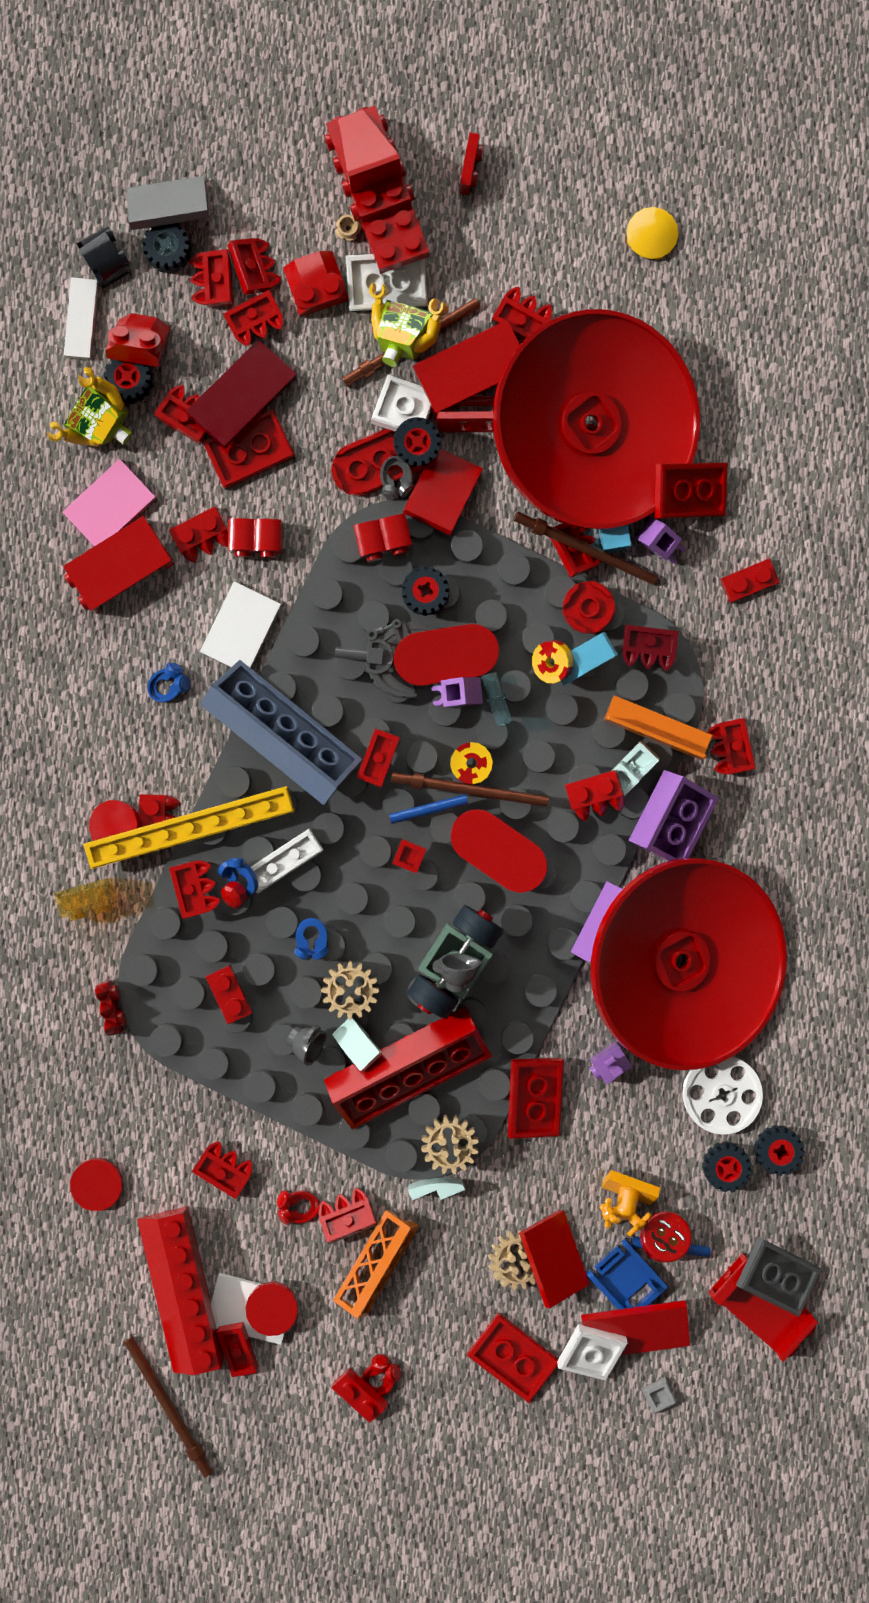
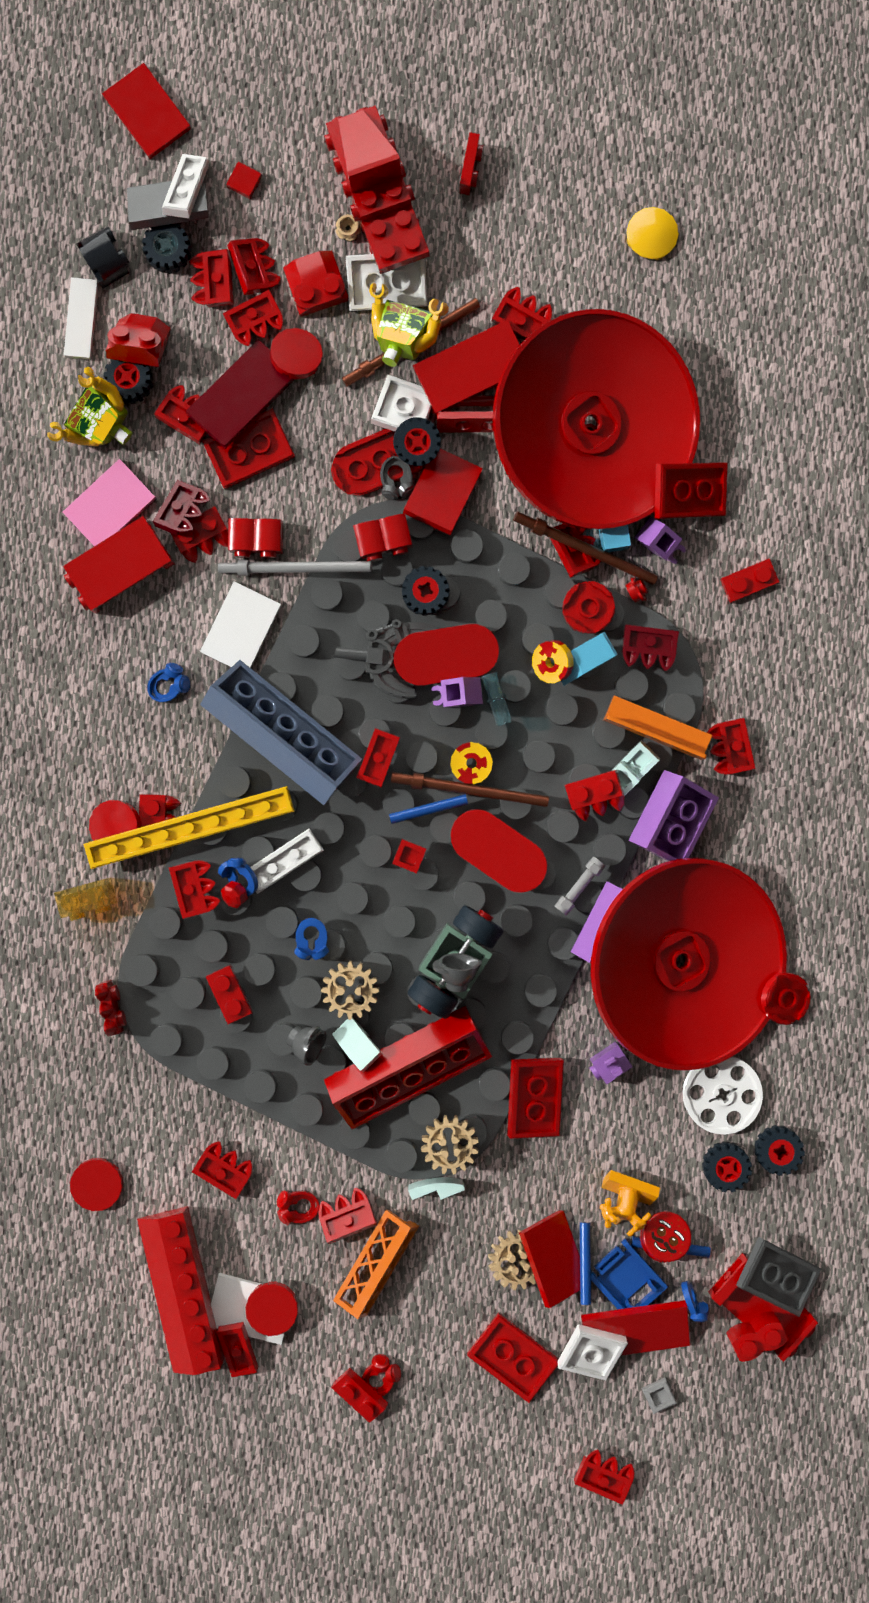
(146, 111): none -> red tile
(179, 507): none -> plate
(185, 186): none -> white tile
(194, 1450): copper bar -> none
(244, 180): none -> red tile
(246, 567): none -> light grey bar
(296, 353): none -> red tile
(585, 1264): none -> blue bar
(594, 867): none -> light grey bar
(605, 1478): none -> red plate
(637, 590): none -> red plate
(698, 1311): none -> blue piece
(759, 1335): none -> red brick
(785, 998): none -> red tile

